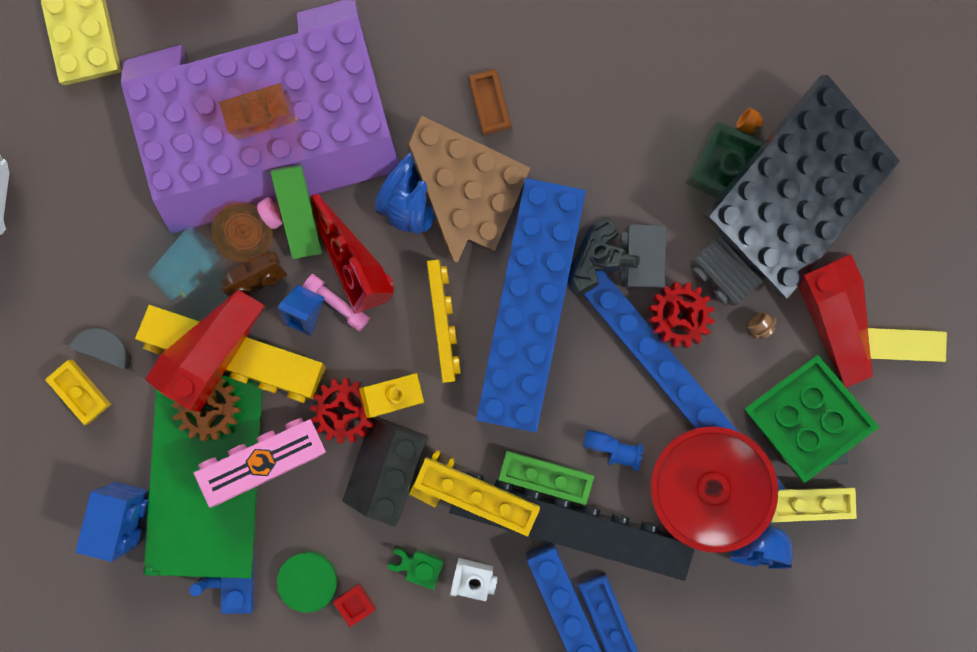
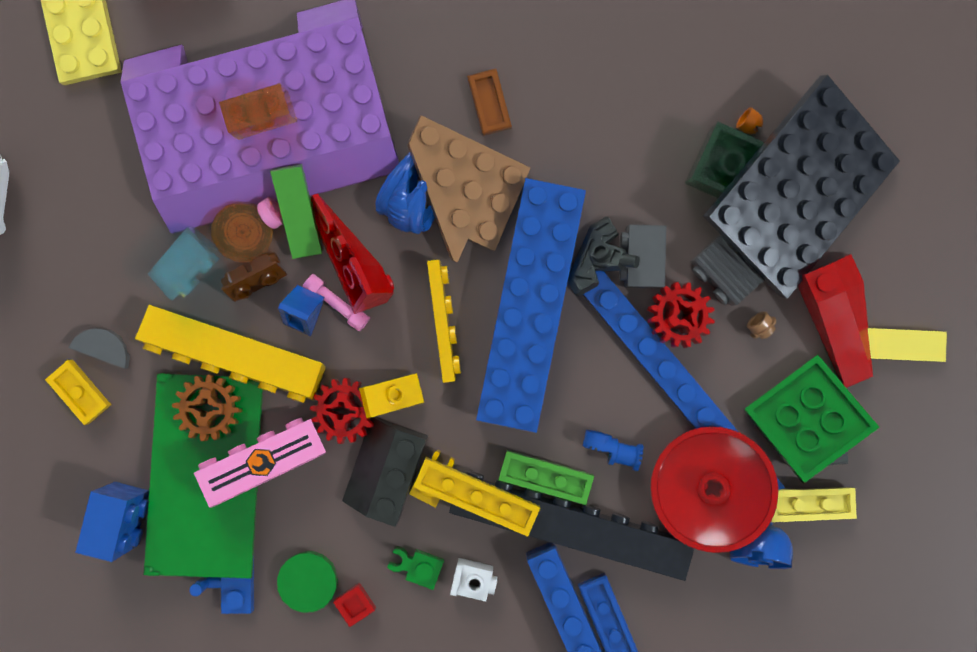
(200, 357): red wedge -> none

